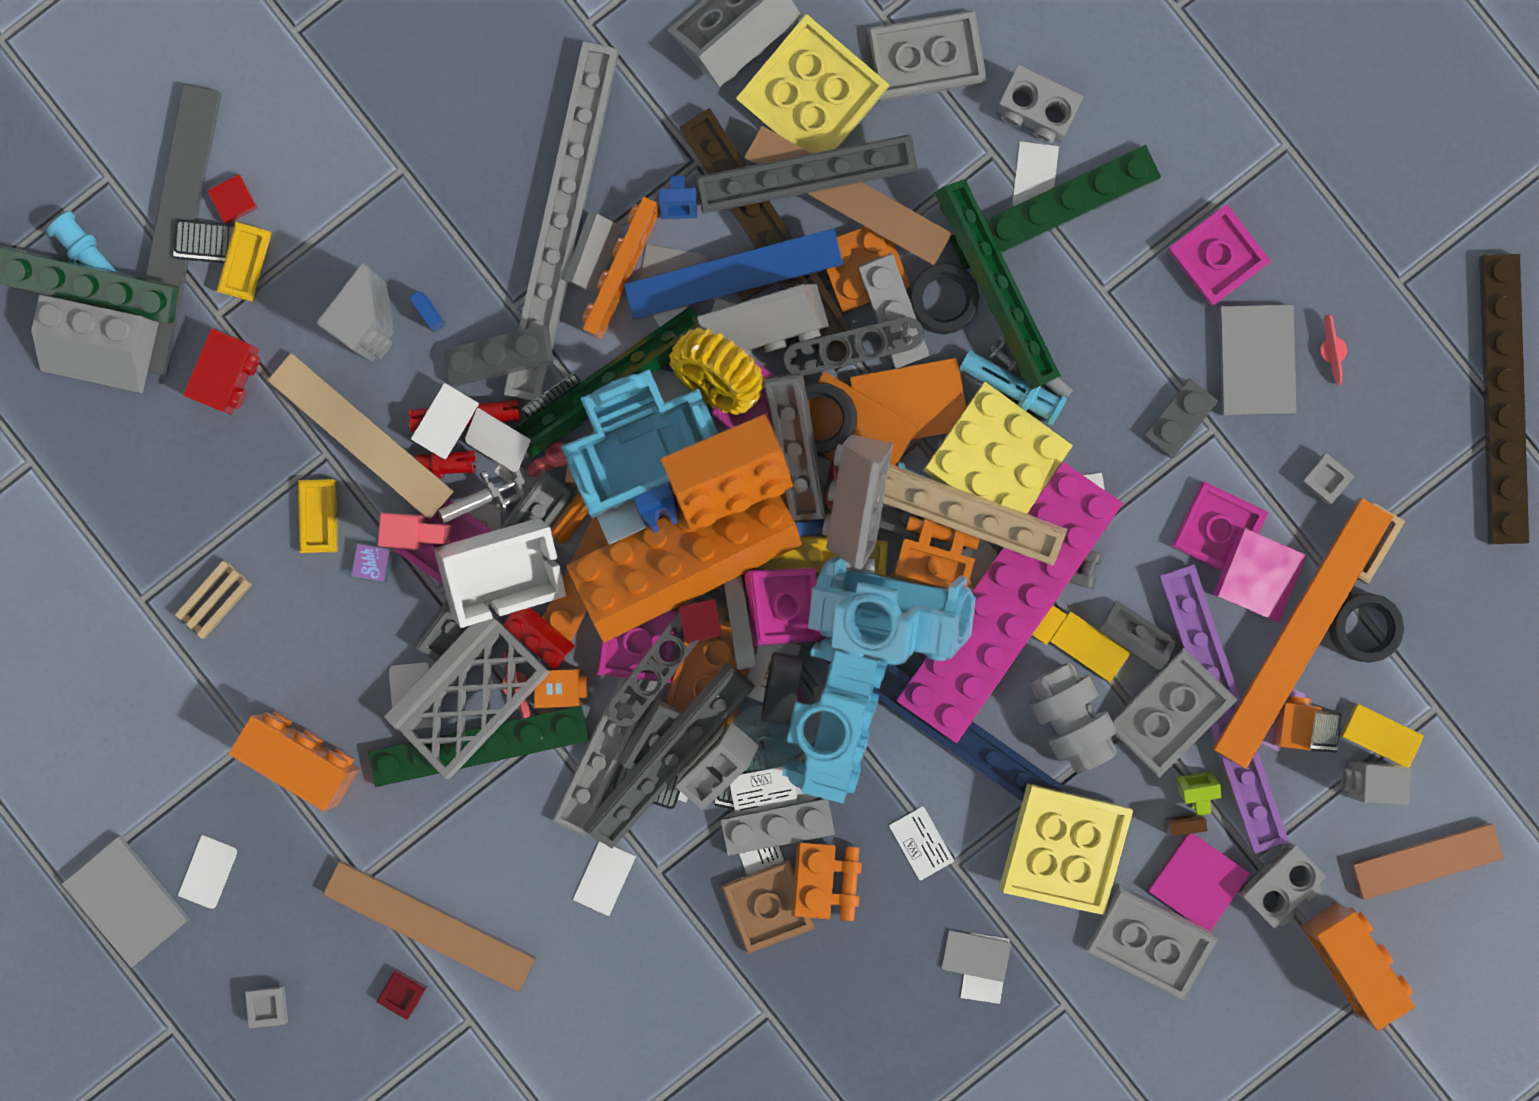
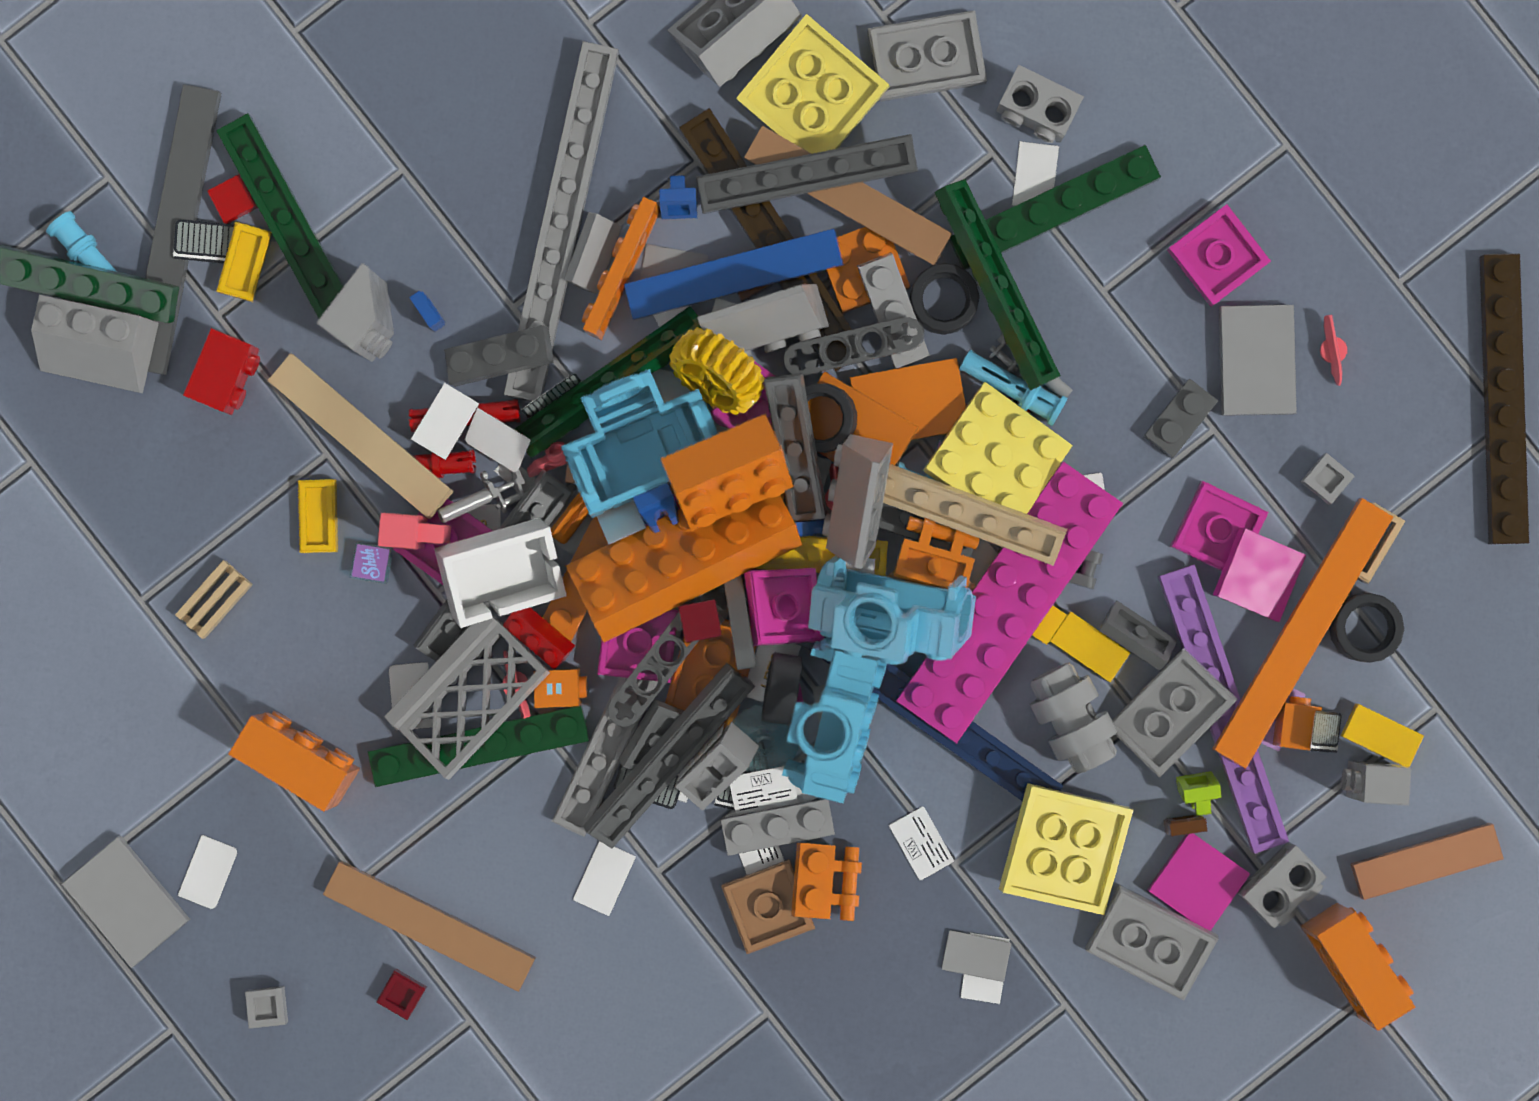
(281, 212): none -> dark green plate

